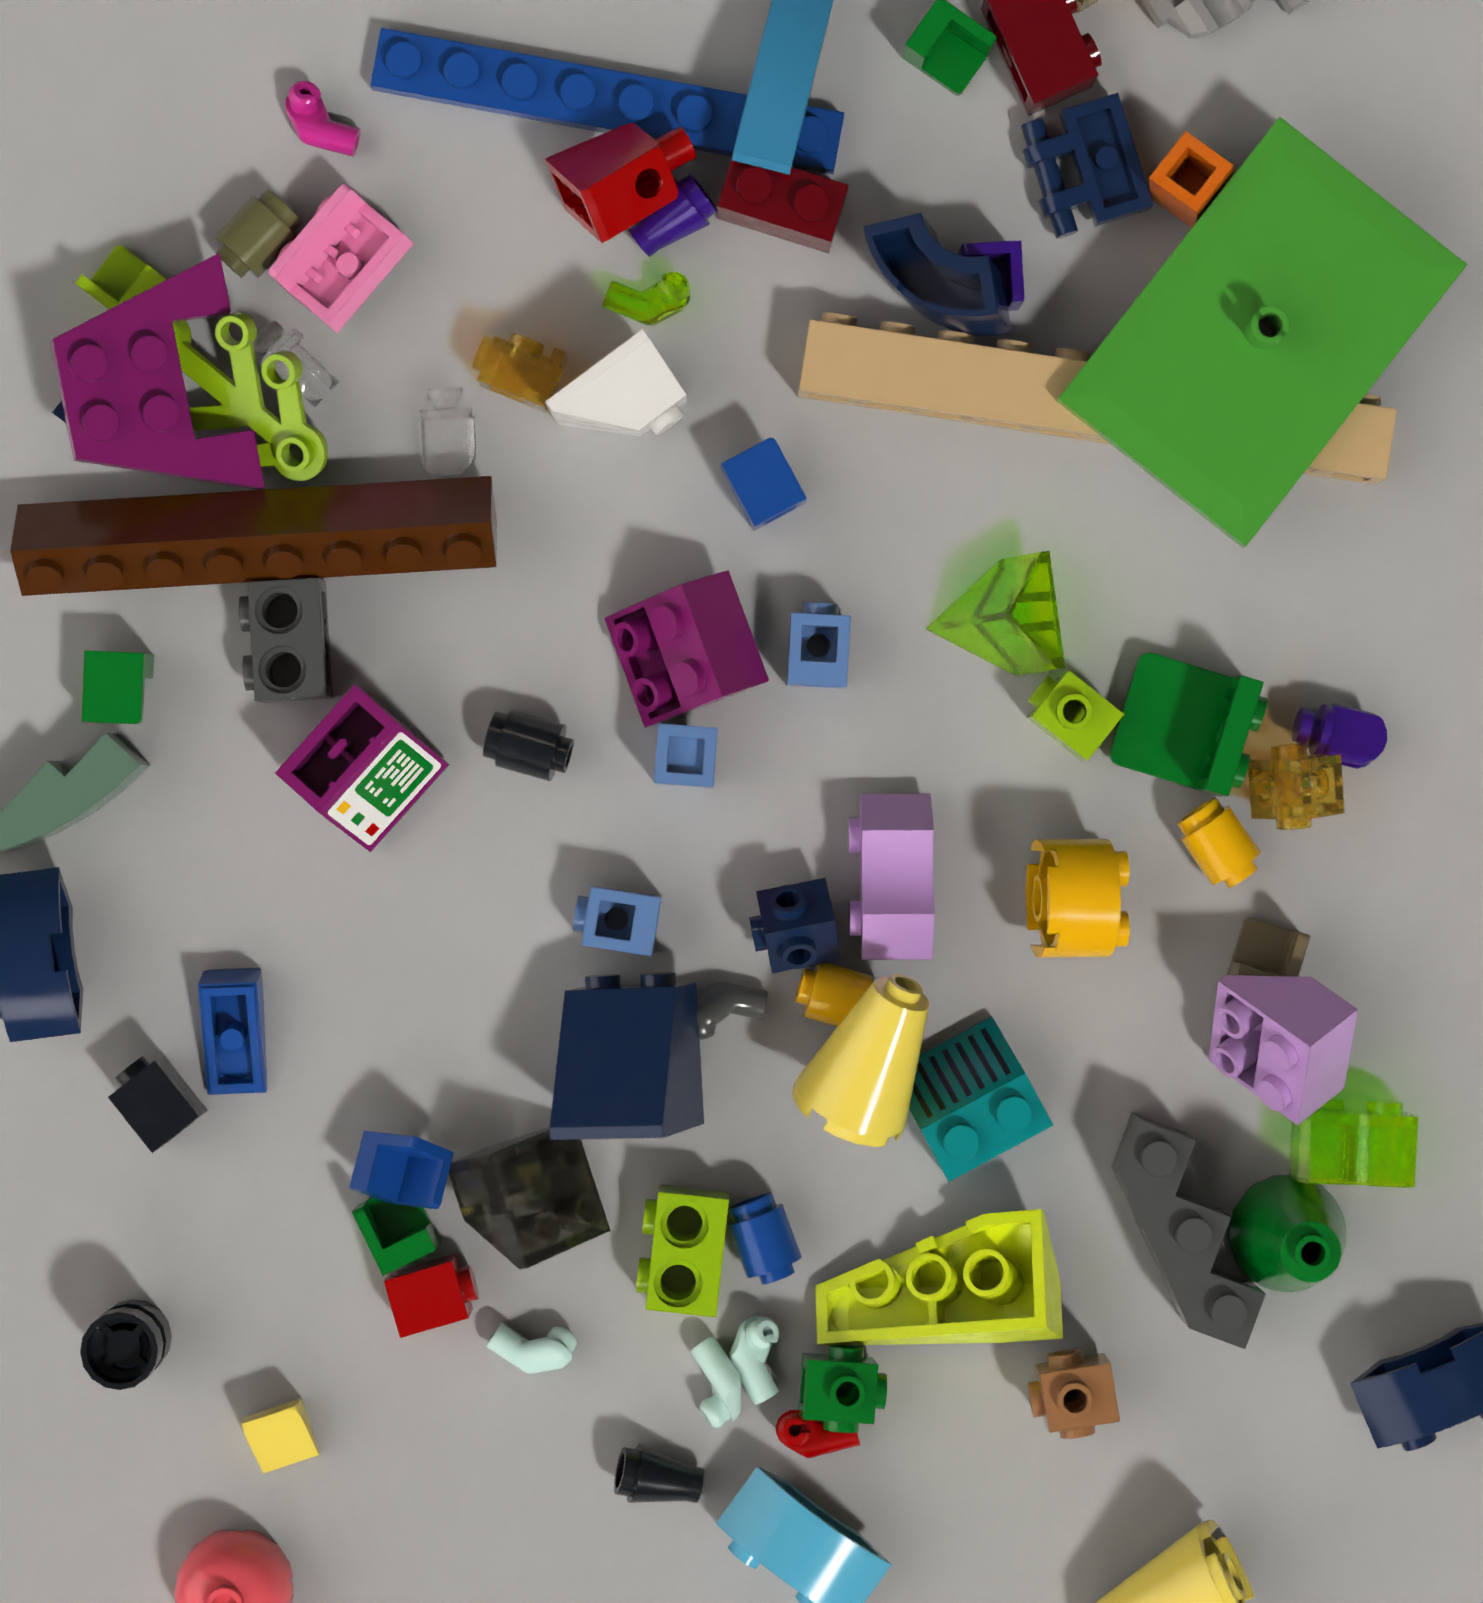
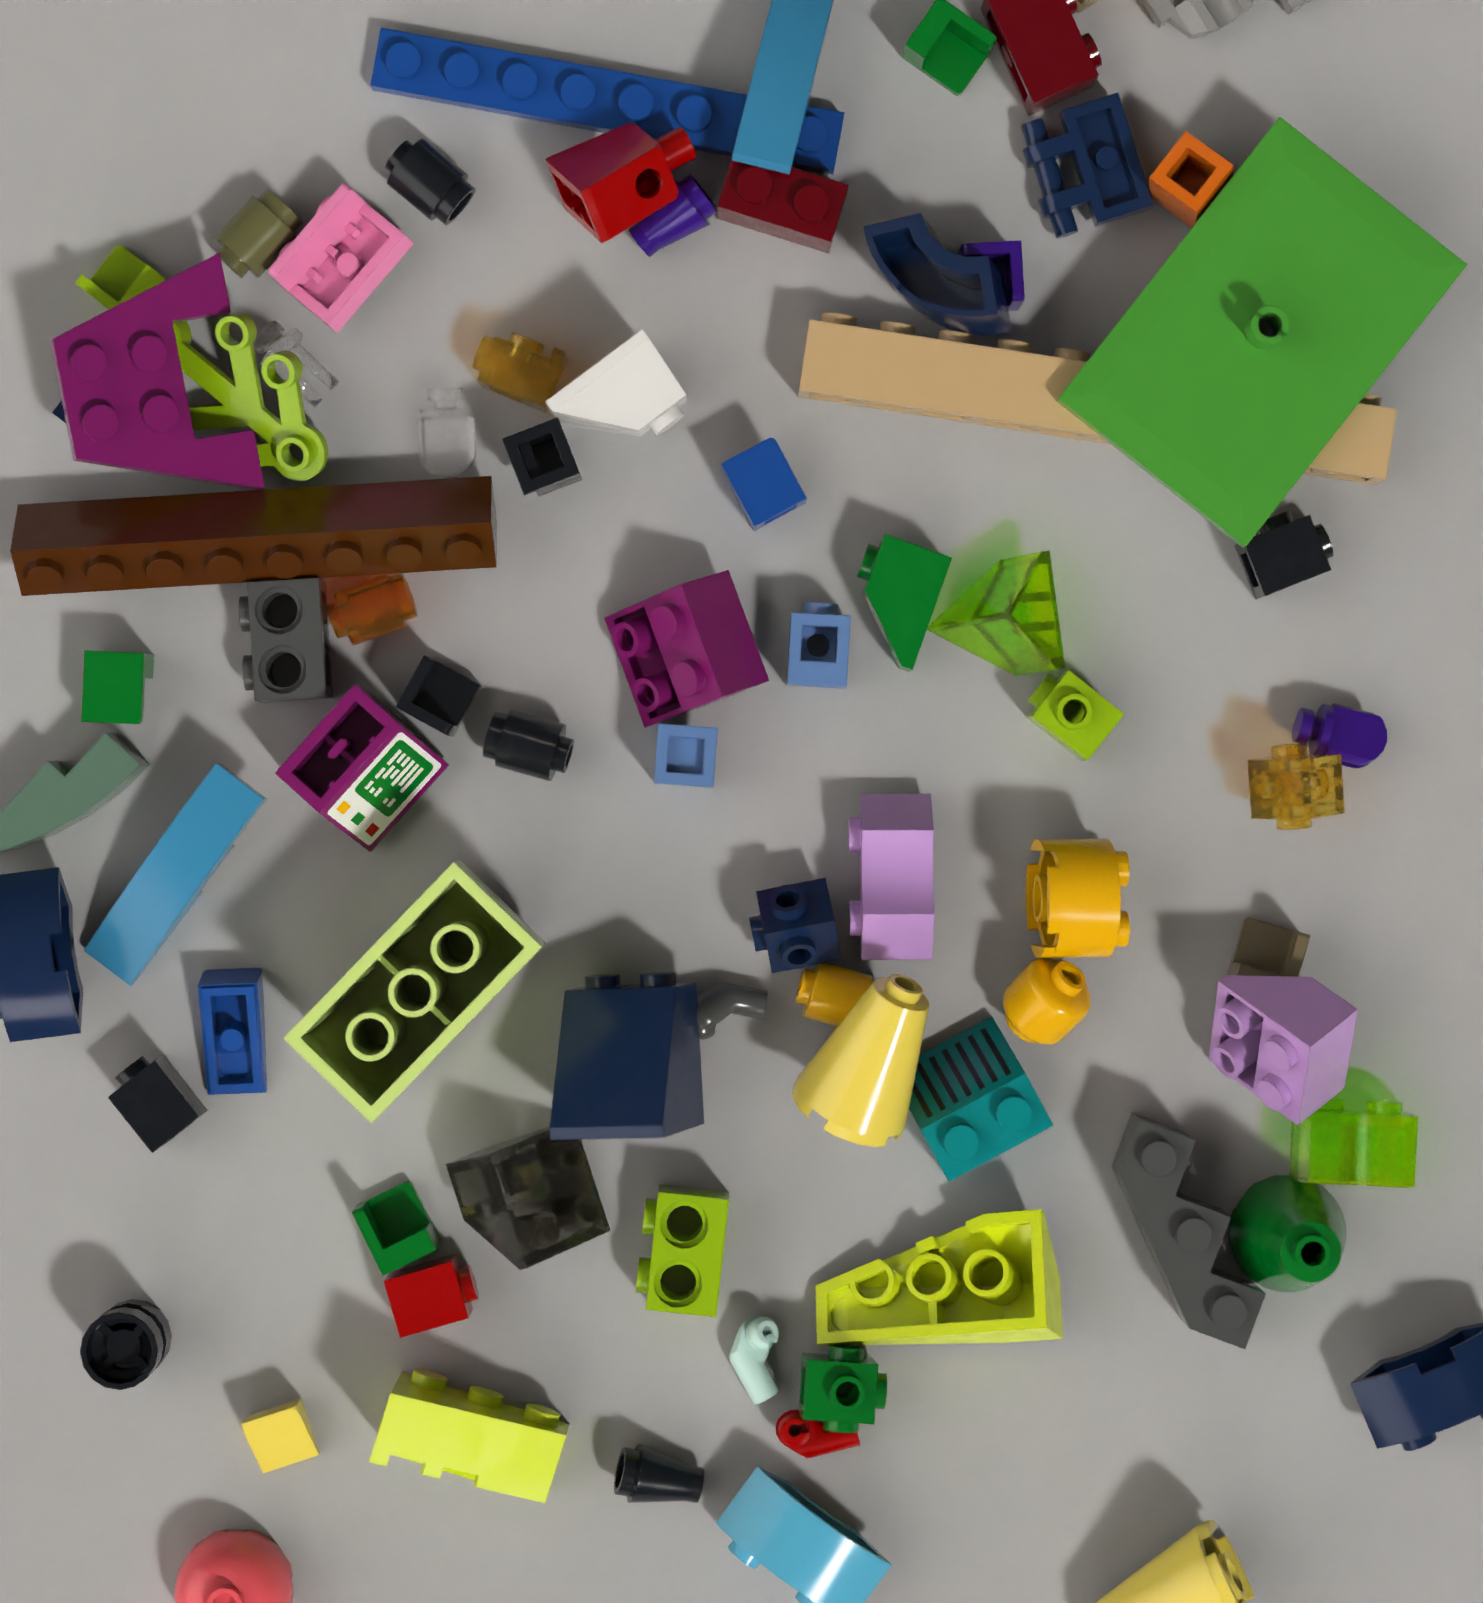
(174, 873): none -> dark azure slope
(314, 124): dark pink arm -> none
(371, 607): none -> clear orange brick
(401, 1169): blue panel -> none
(414, 990): none -> yellowish green brick
(429, 180): none -> black brick
(438, 696): none -> black panel
(471, 1435): none -> neon yellow wedge
(534, 1355): light aqua arm -> none
(542, 458): none -> black brick
(635, 937): medium blue brick -> none
(652, 304): clear neon green arm -> none
(724, 1380): light aqua arm -> none
(763, 1238): blue brick -> none
(902, 593): none -> green slope
(1046, 1001): none -> yellow head
(1090, 1406): medium nougat brick -> none
(1187, 724): green bracket -> none
(1219, 843): yellow brick -> none
(1285, 554): none -> black brick

